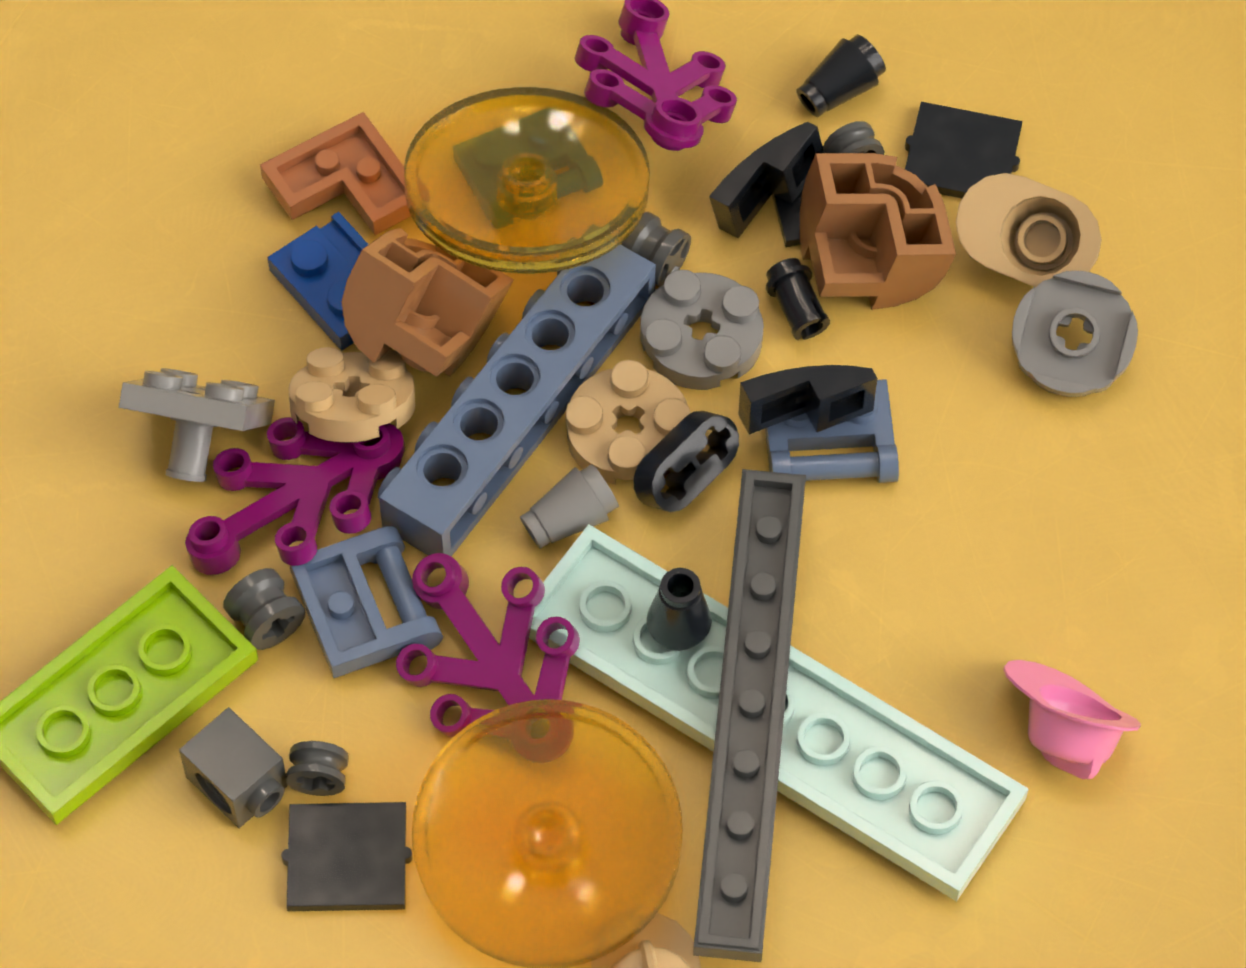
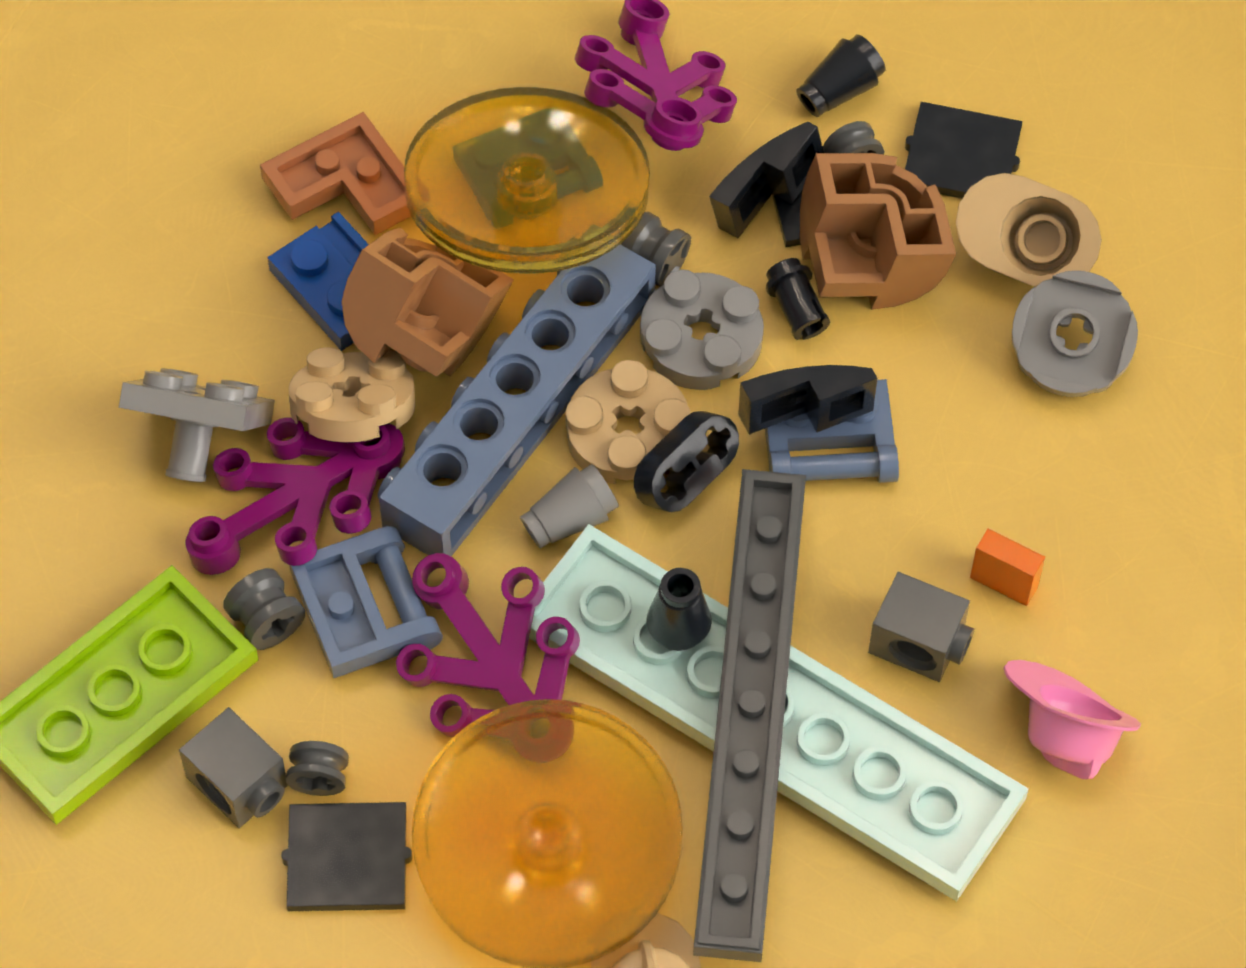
(921, 627): none -> dark grey brick
(1007, 567): none -> orange tile

